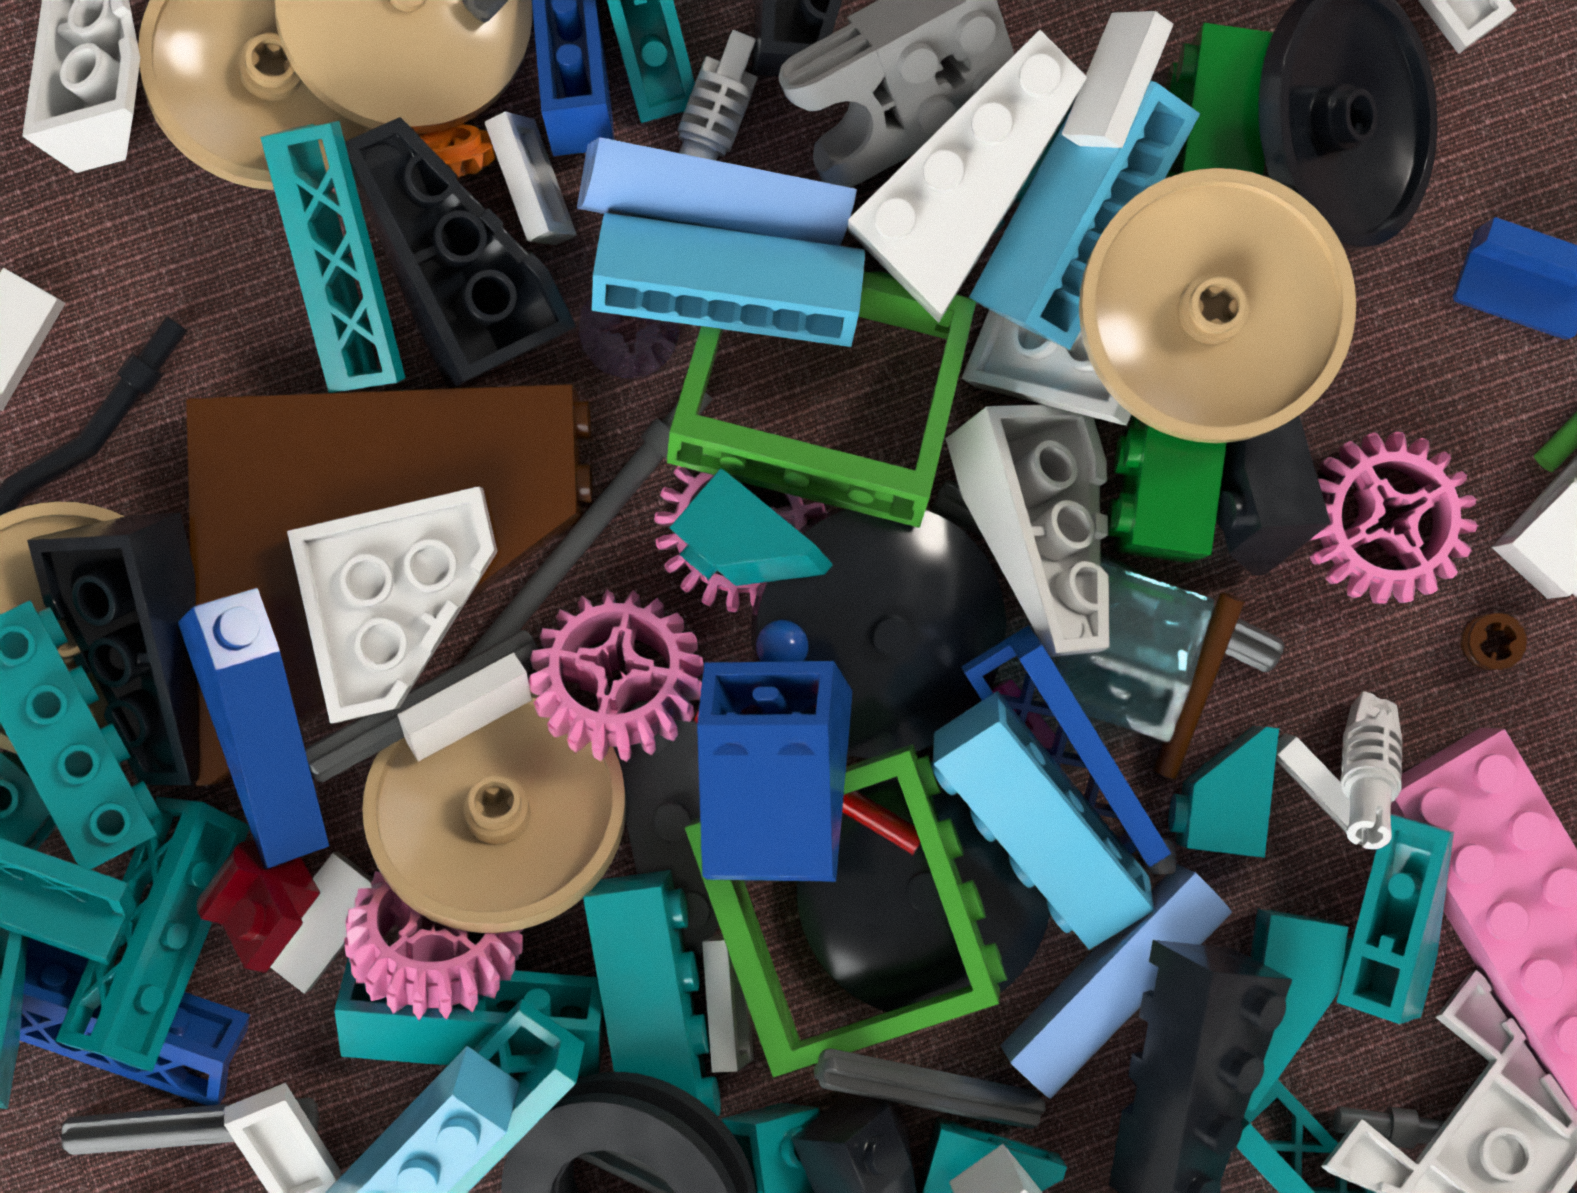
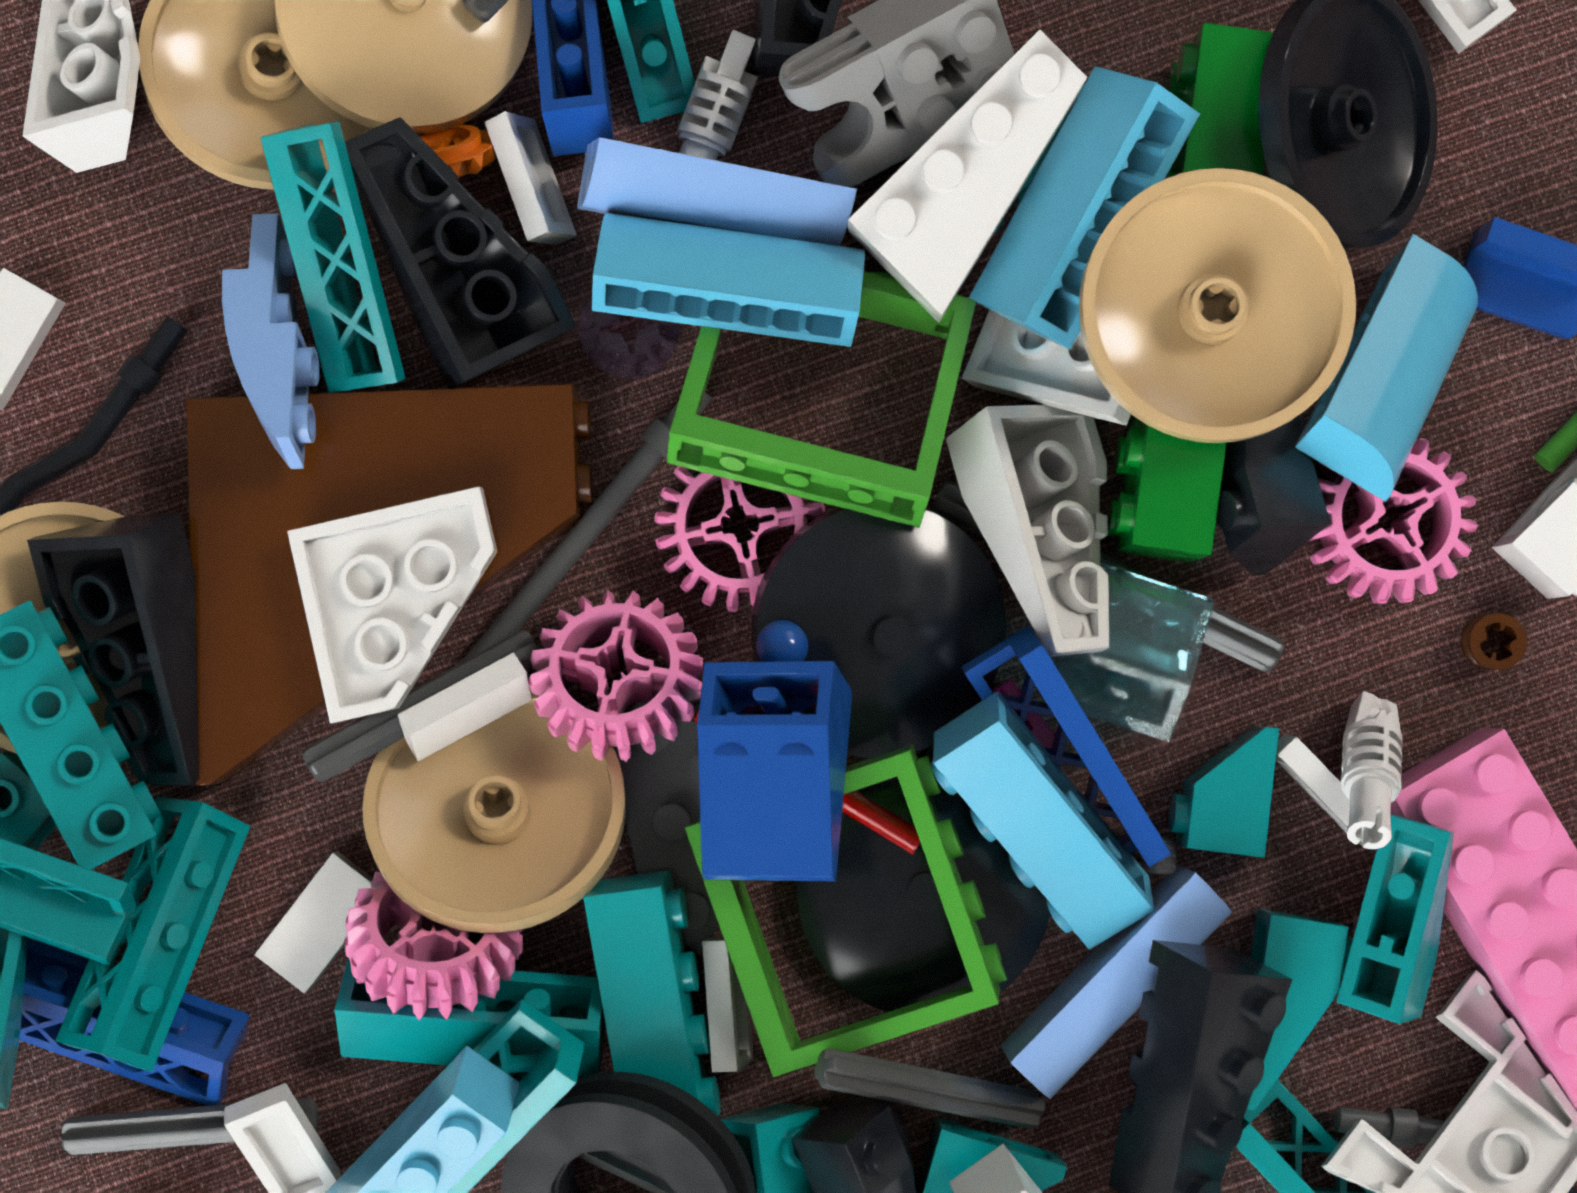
(255, 723): blue slope -> none
(258, 905): dark red brick -> none
(268, 342): none -> light blue slope
(743, 537): teal slope -> none
(1117, 79): white tile -> none
(1212, 652): reddish brown bar -> none
(1392, 368): none -> medium azure brick

